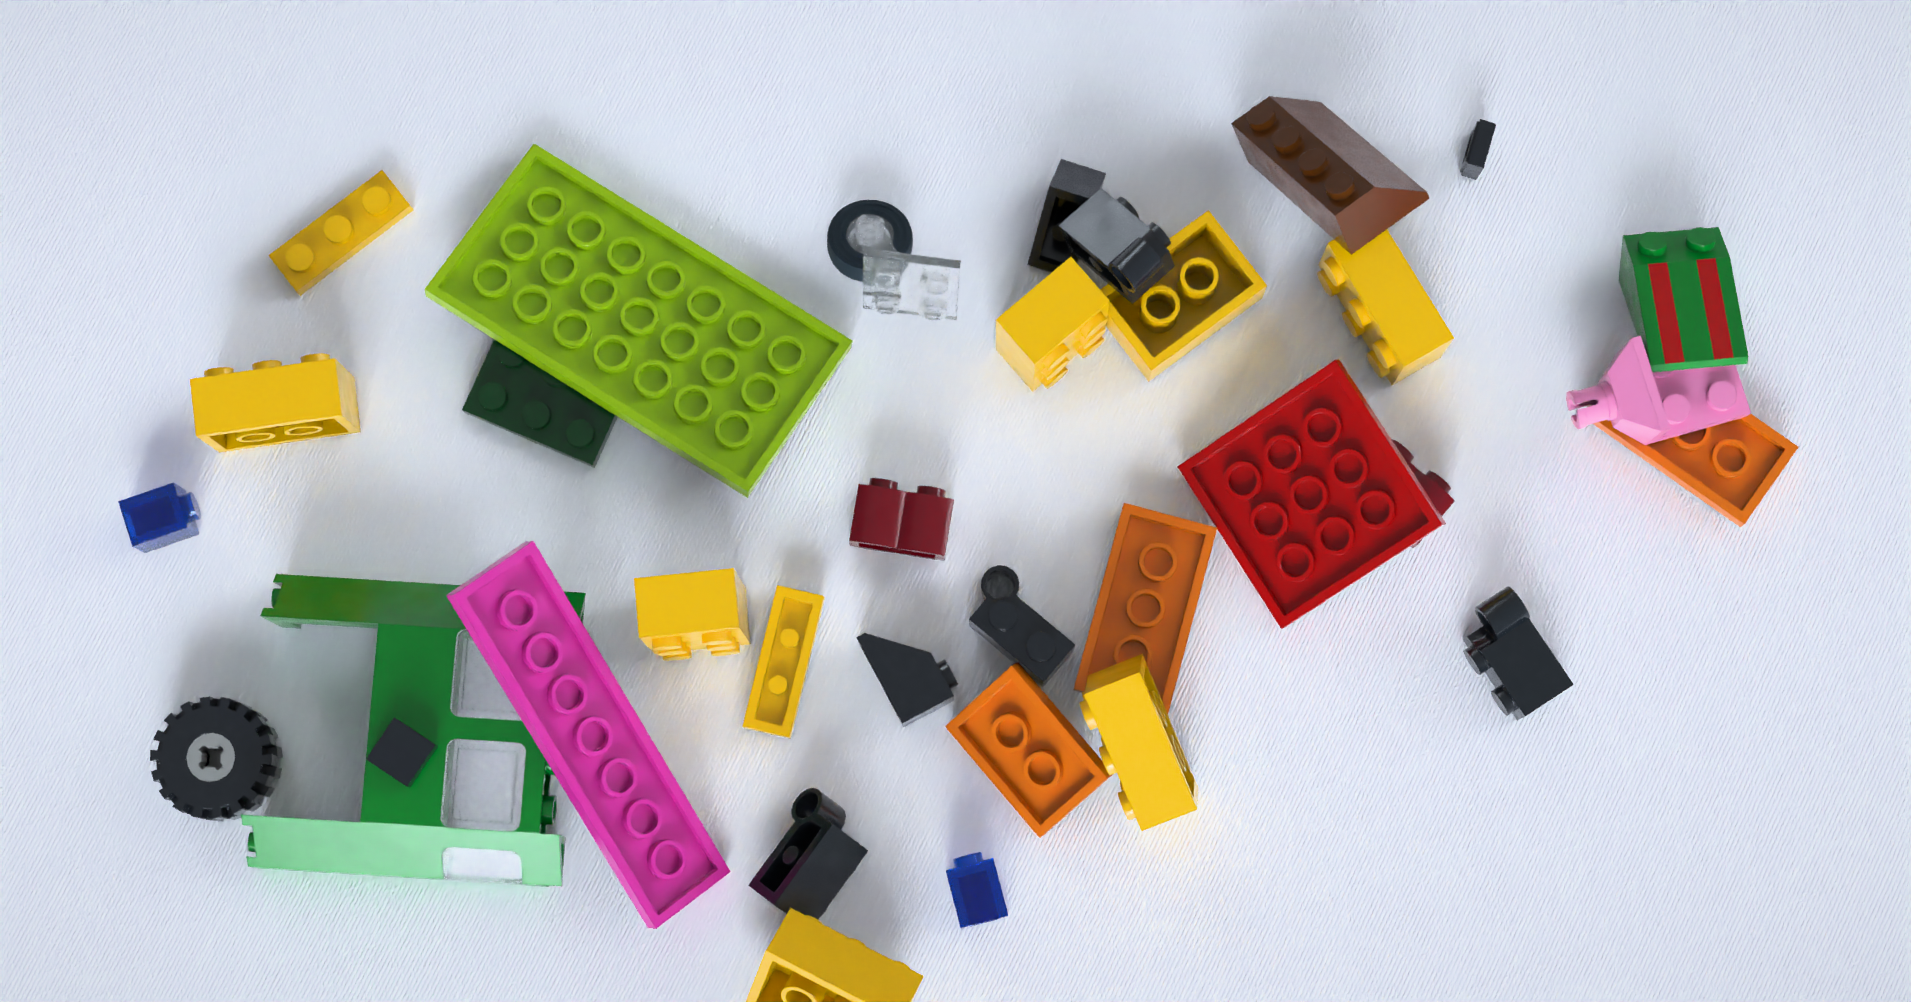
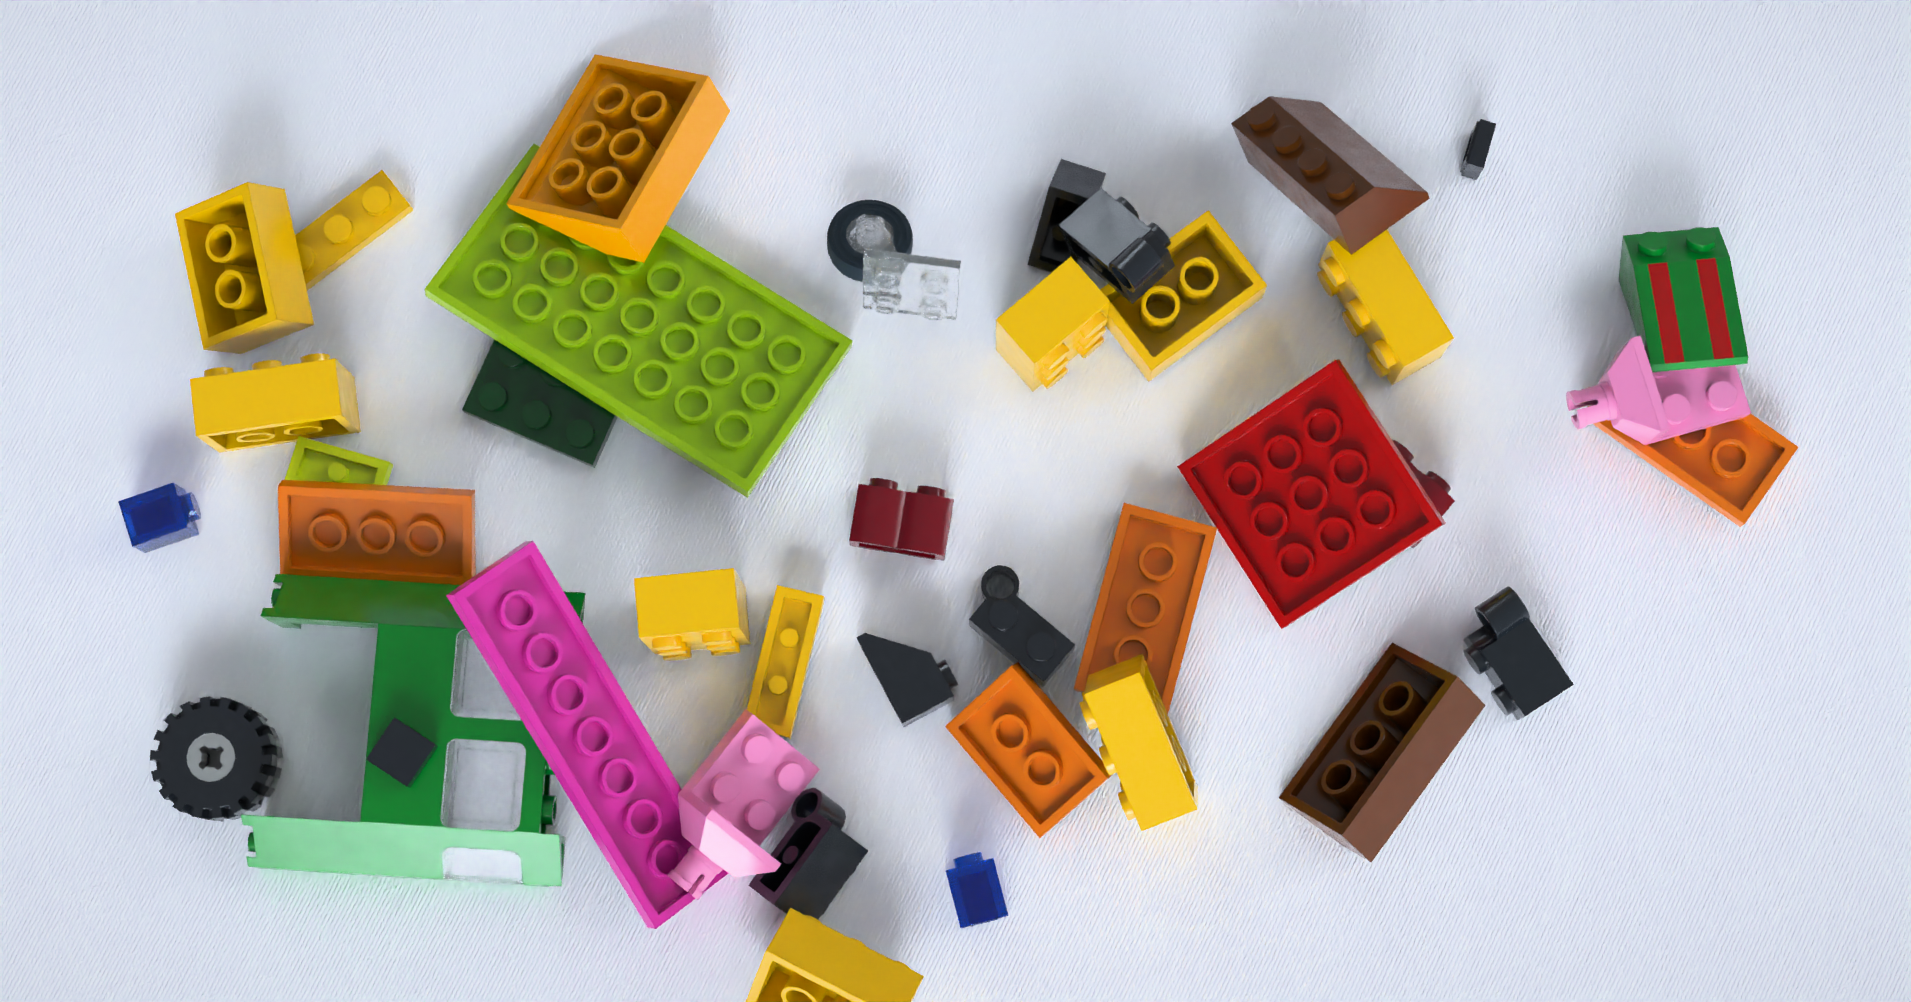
(244, 268): none -> yellow brick
(329, 463): none -> neon yellow plate
(377, 532): none -> orange plate
(621, 155): none -> light orange slope
(737, 803): none -> bright pink plate
(1382, 751): none -> reddish brown slope

